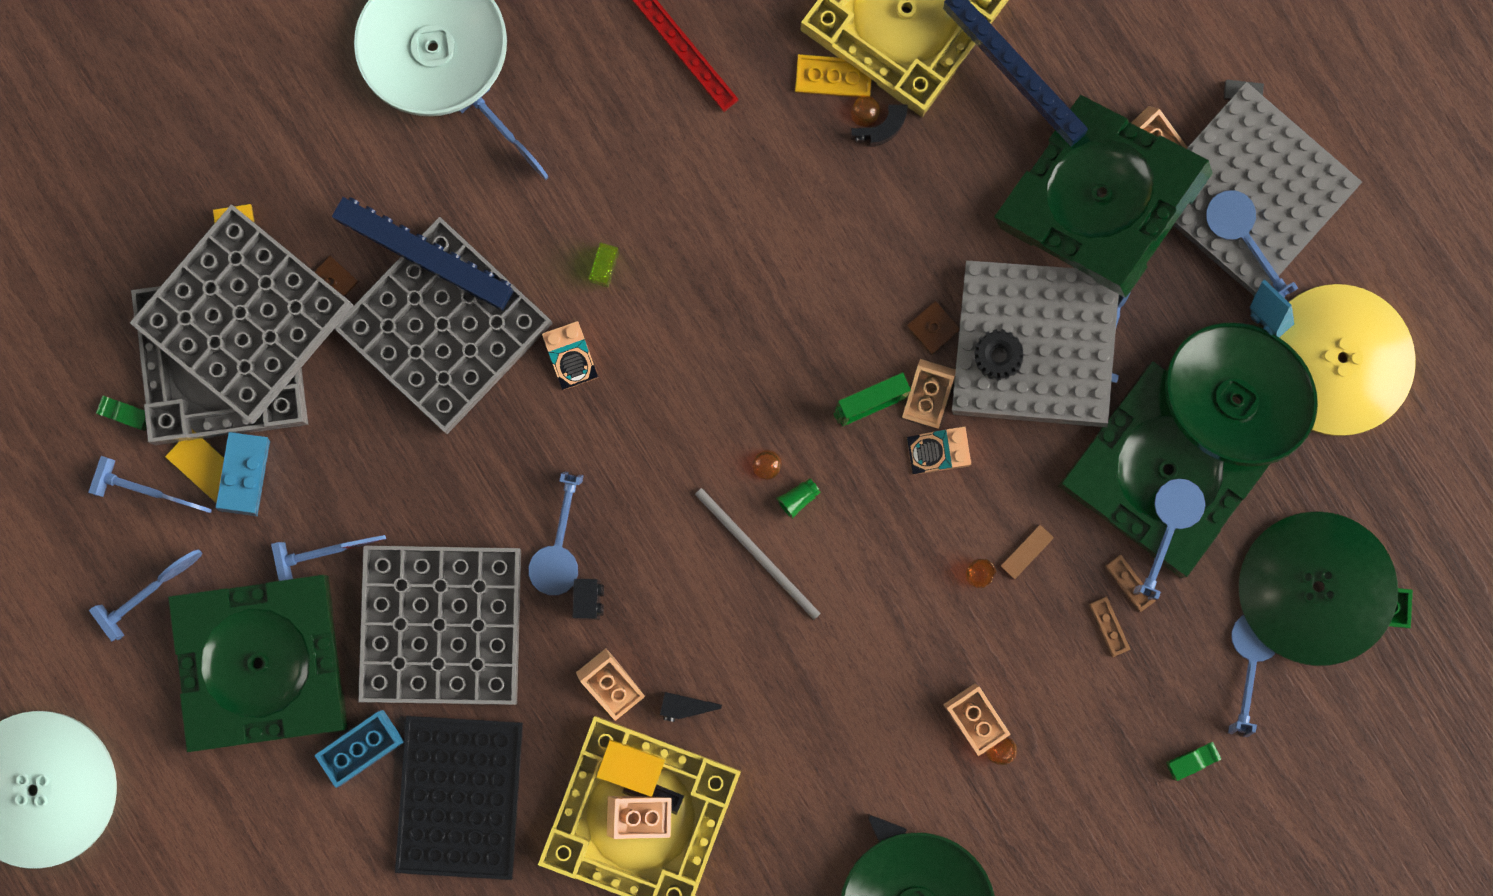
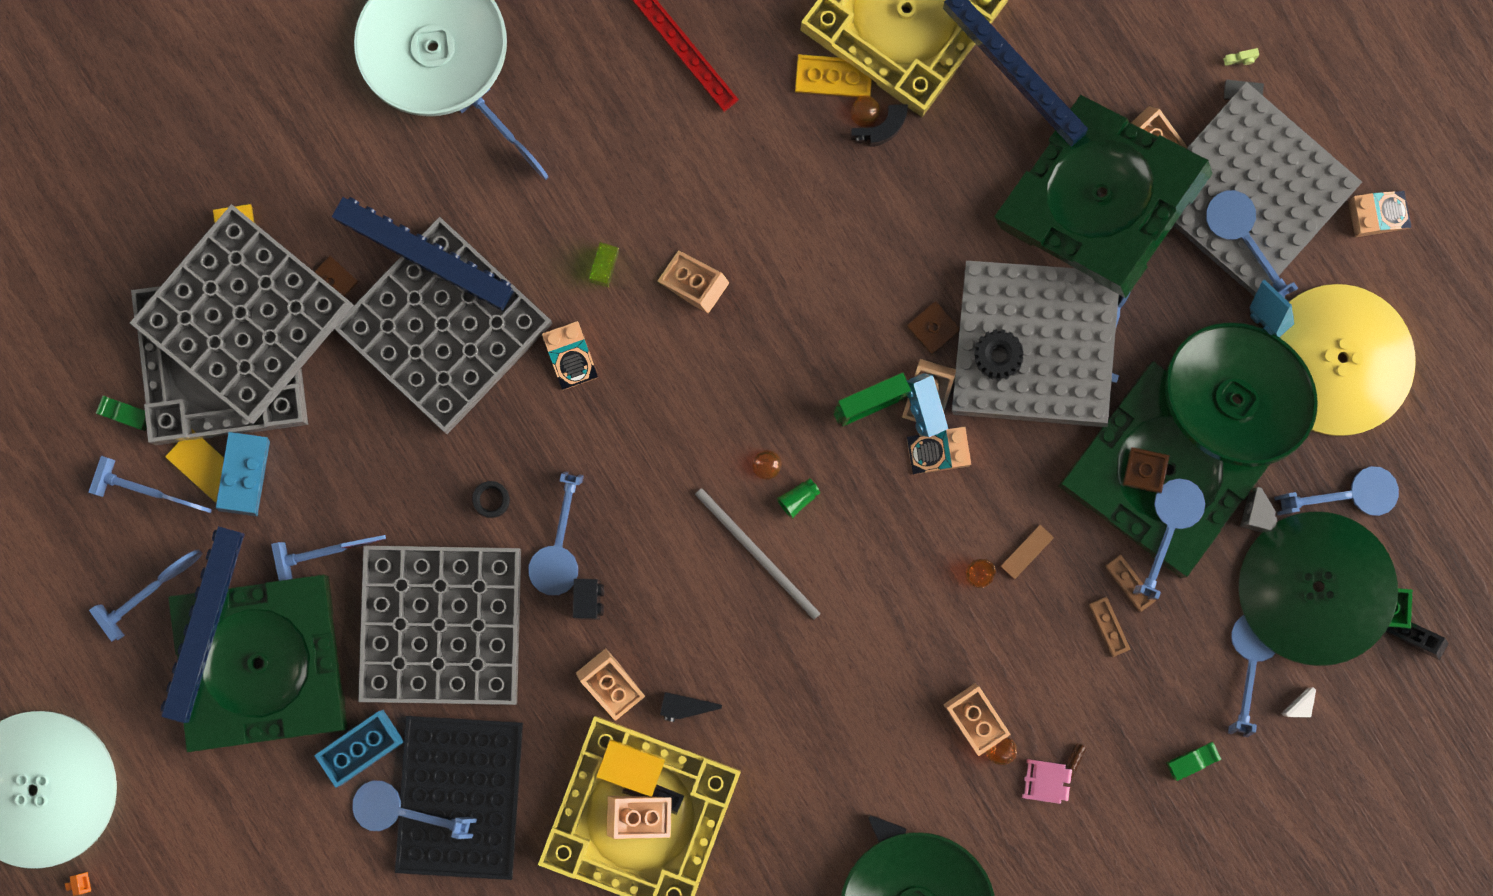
(78, 884): none -> orange tile
(202, 625): none -> dark blue brick
(379, 805): none -> medium blue piece
(505, 499): none -> black tyre
(694, 281): none -> light nougat slope
(926, 405): none -> brick
(1047, 781): none -> bright pink plate
(1075, 758): none -> reddish brown axle
(1146, 470): none -> reddish brown plate
(1246, 57): none -> yellowish green plate
(1258, 512): none -> light grey slope
(1302, 705): none -> white slope
(1371, 490): none -> medium blue piece
(1379, 213): none -> slope
(1421, 639): none -> black slope

